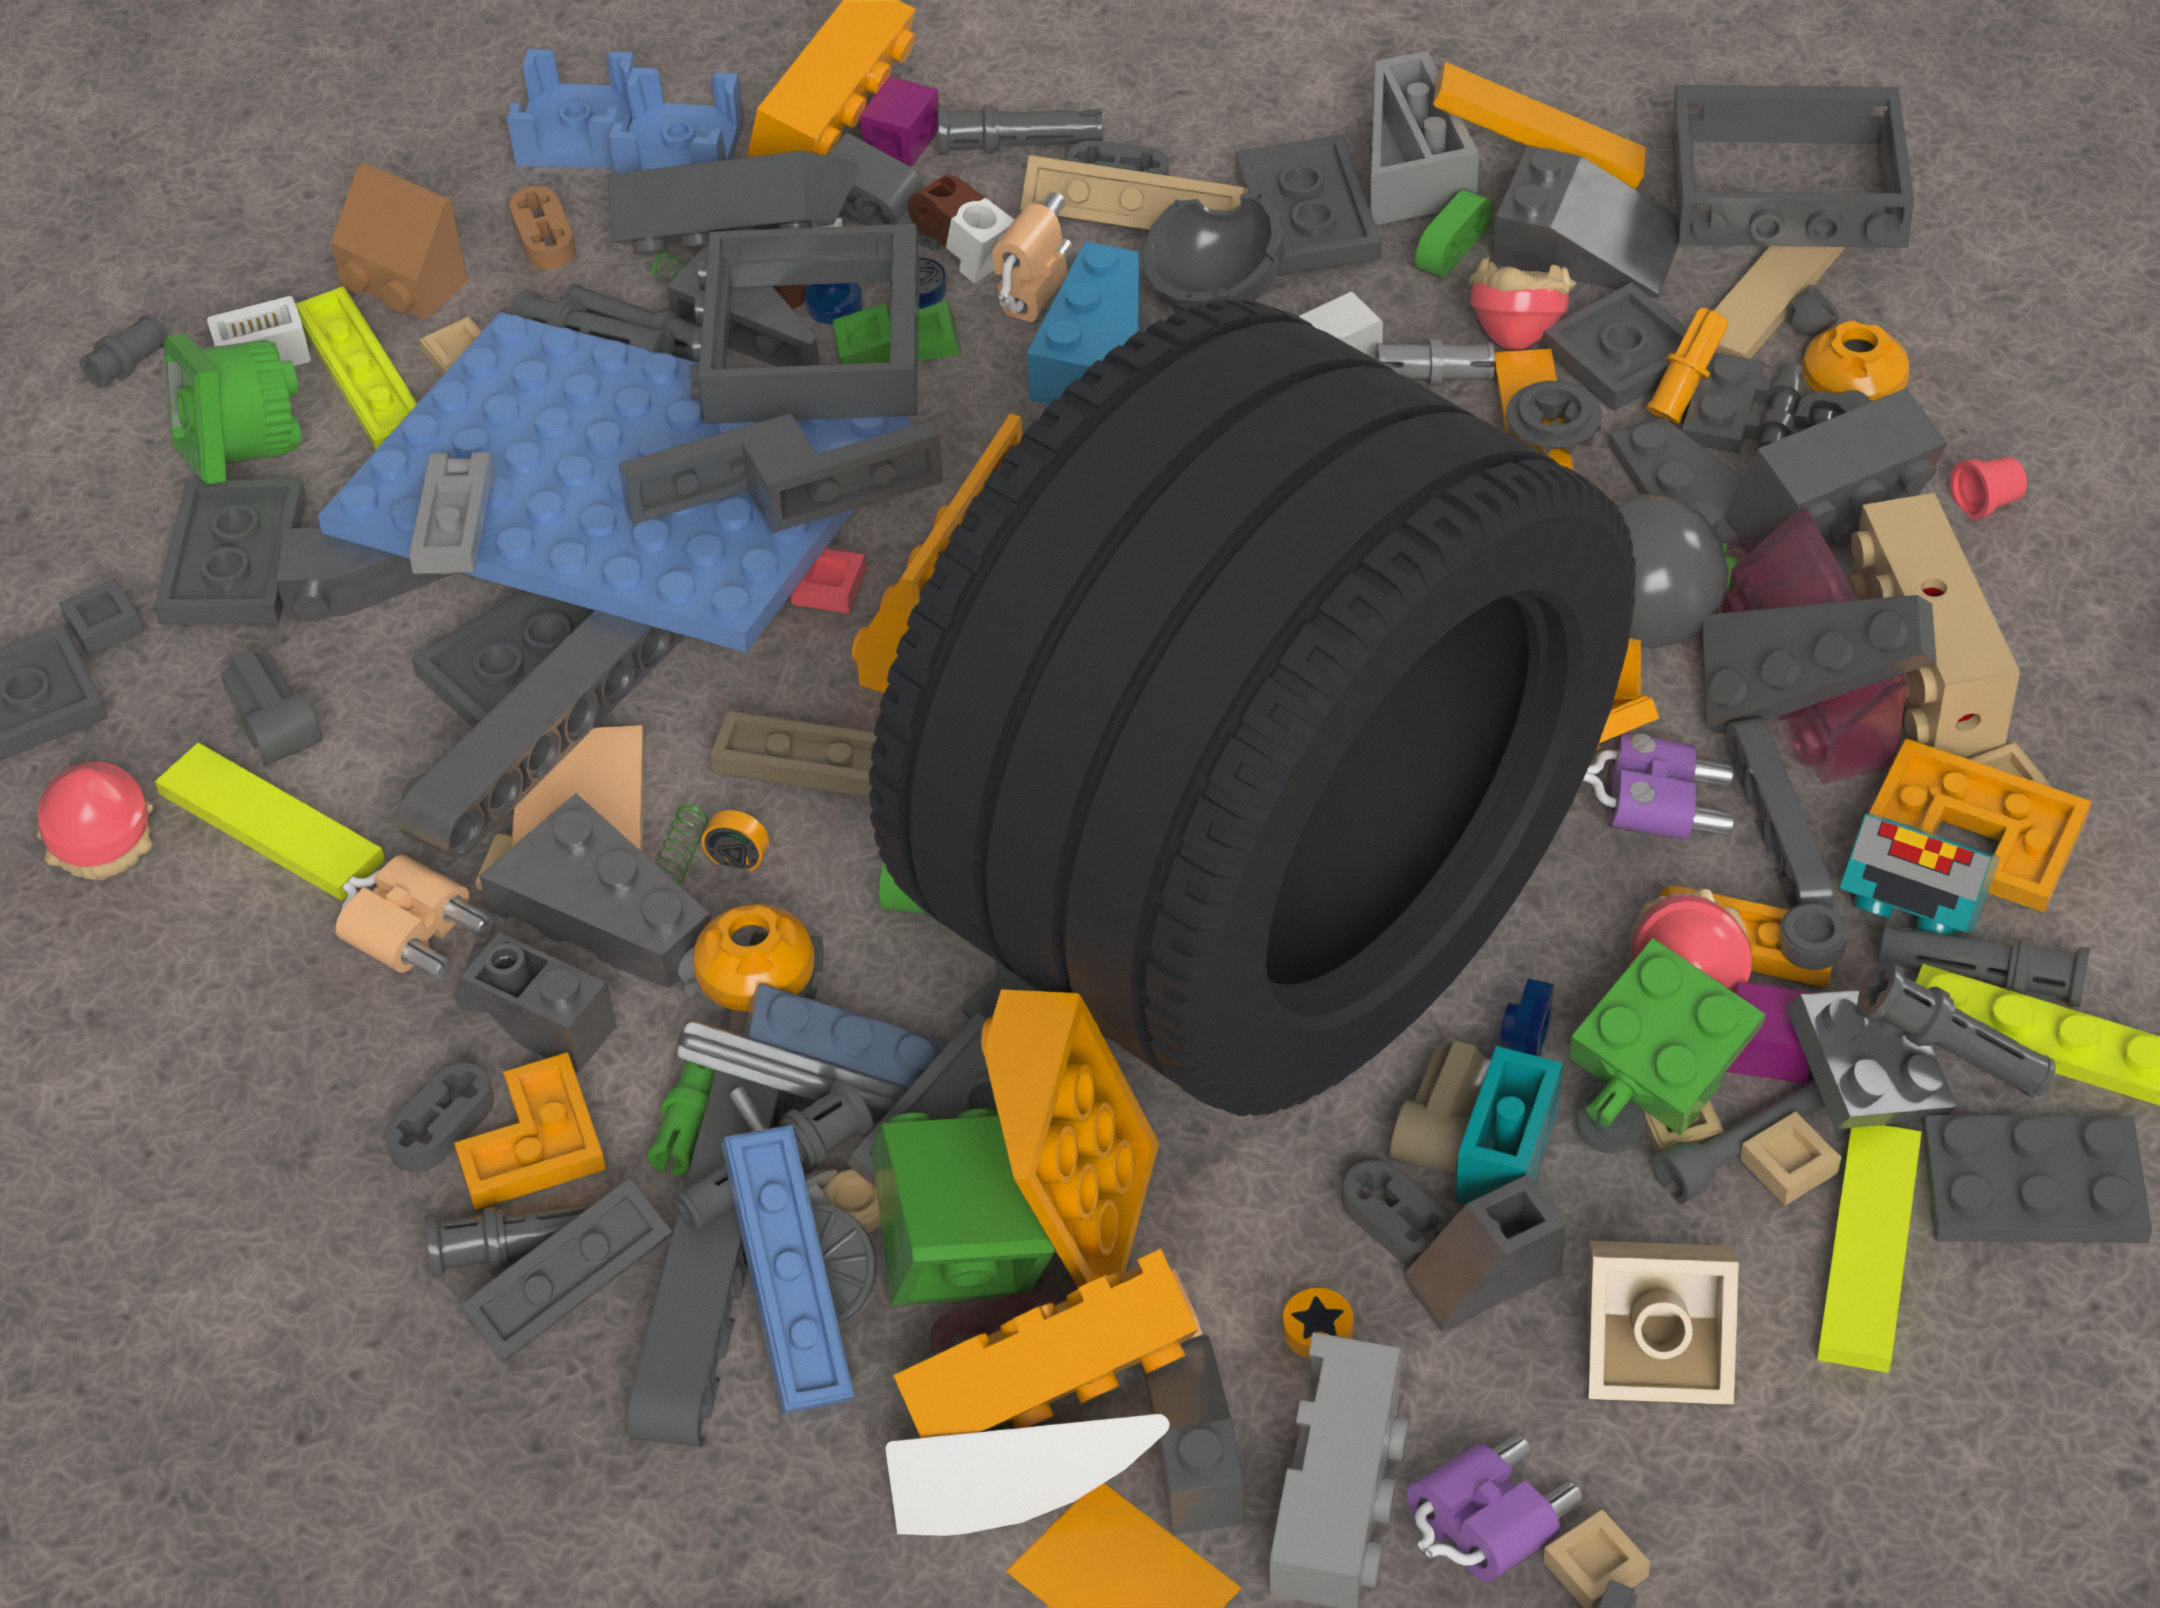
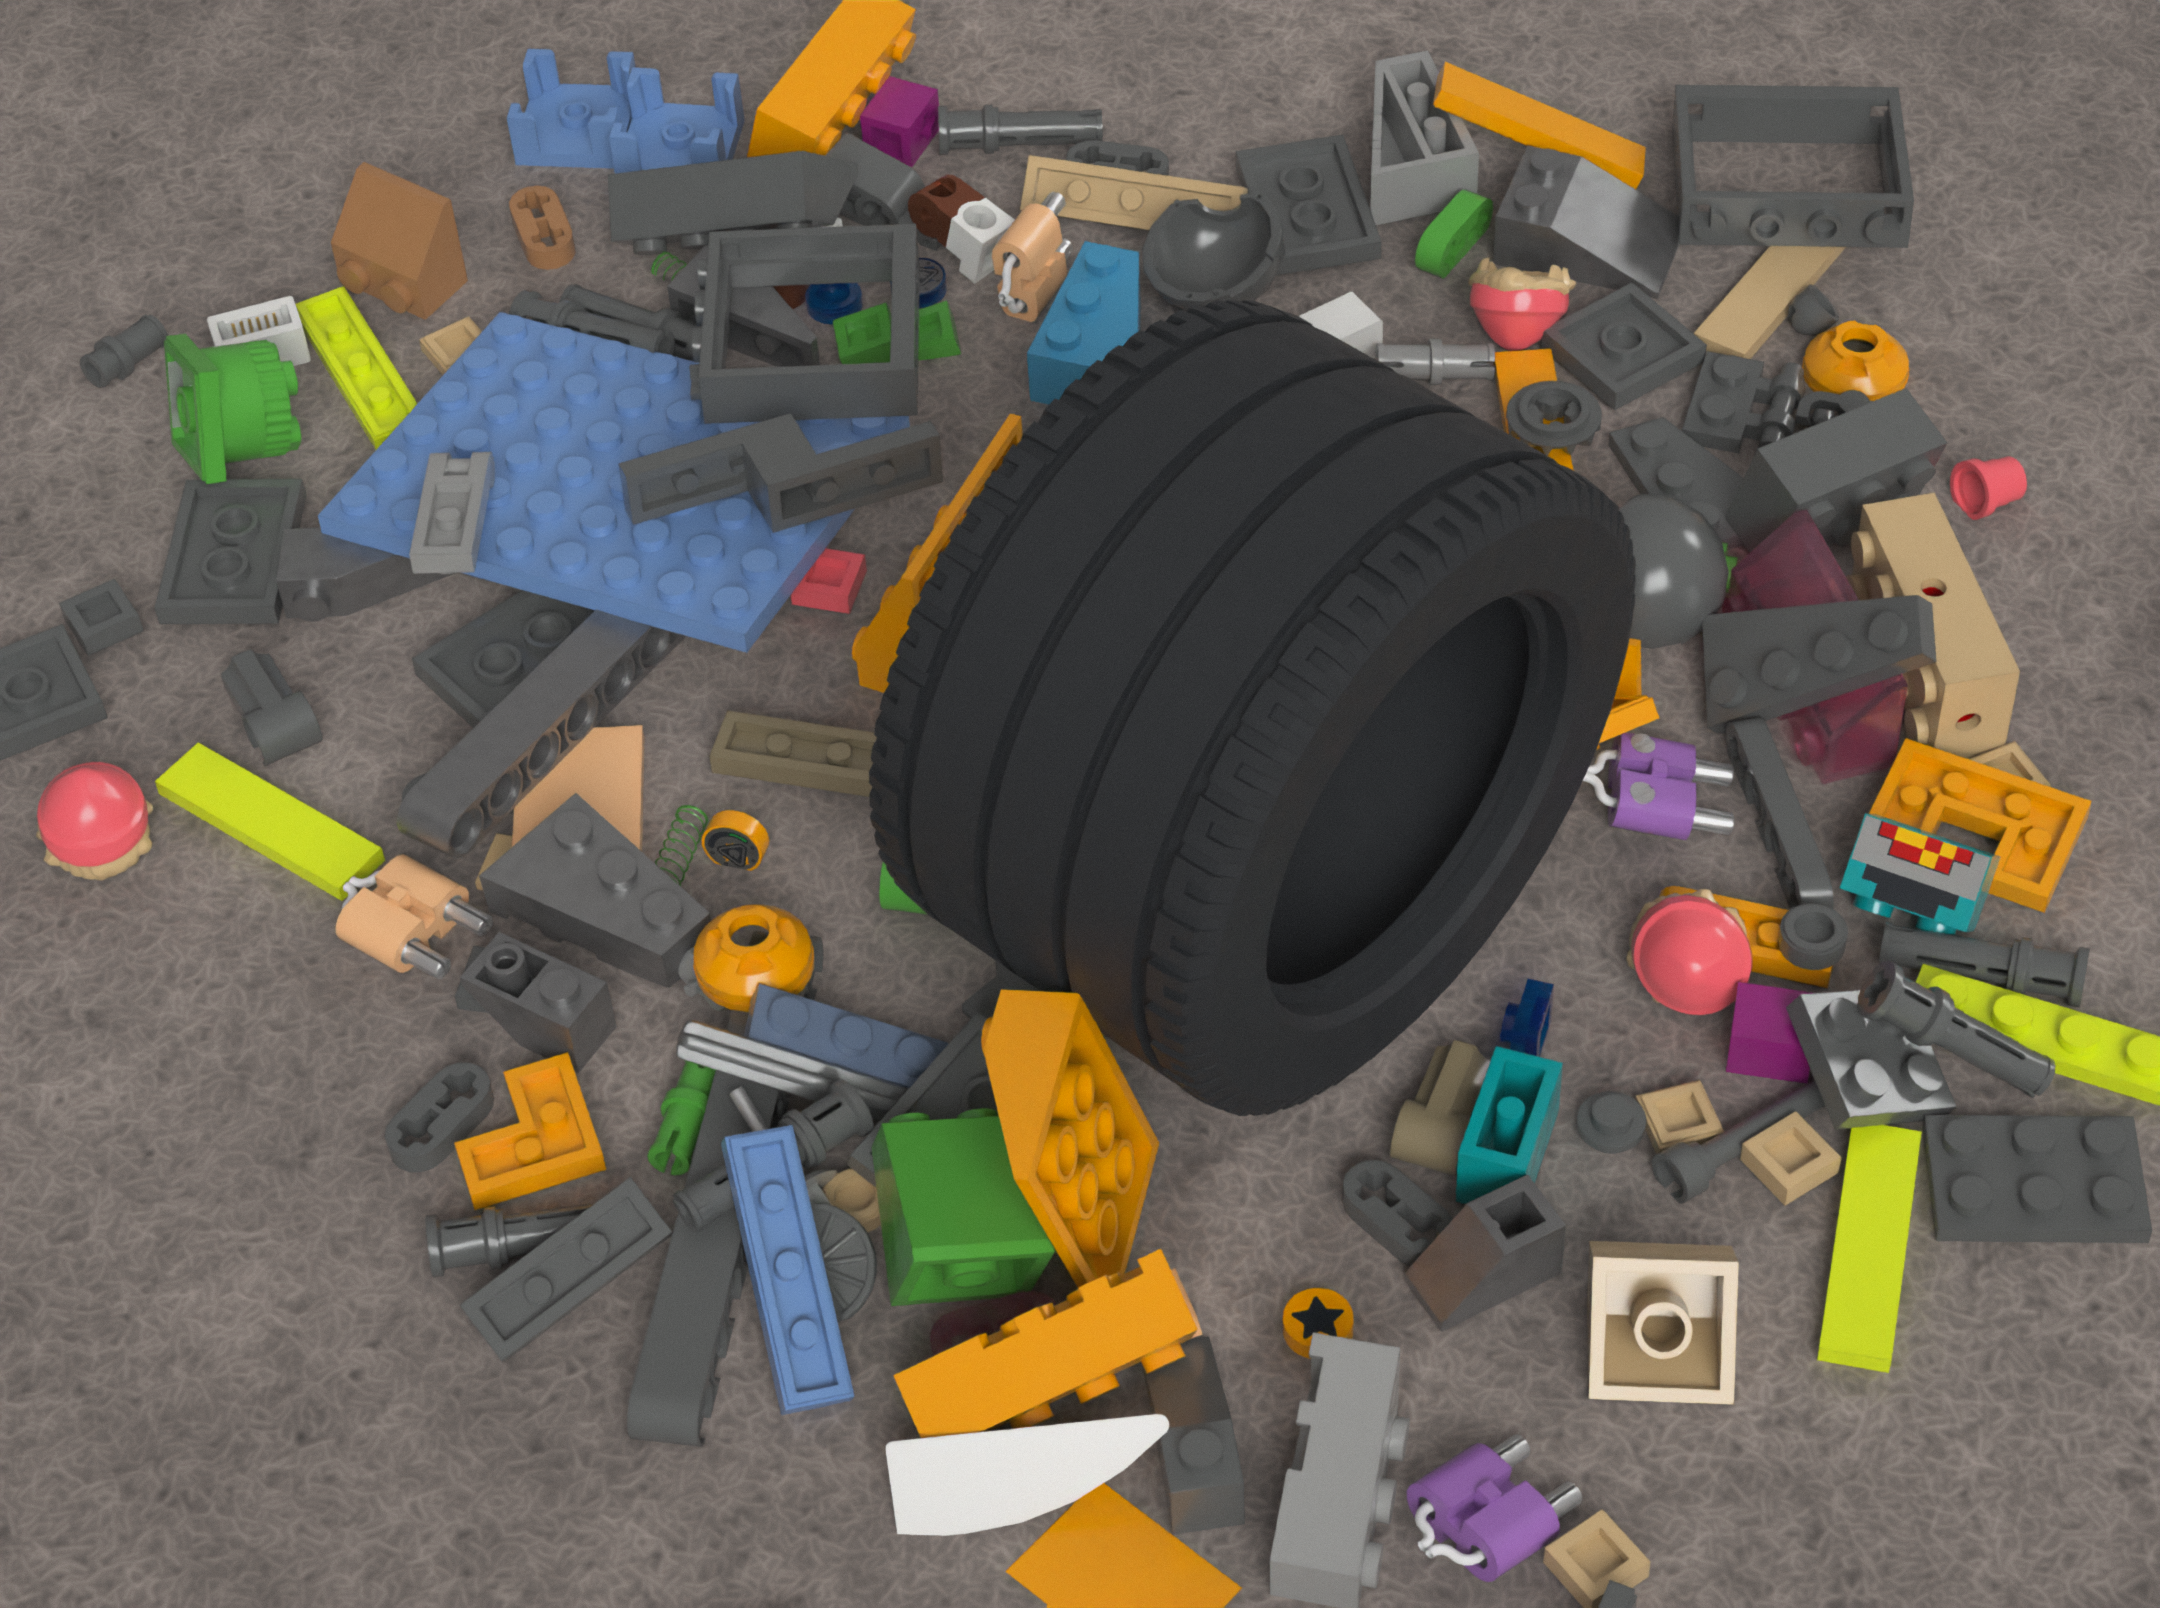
(1662, 1039): bright green plate -> none
(1688, 365): light orange axle -> none

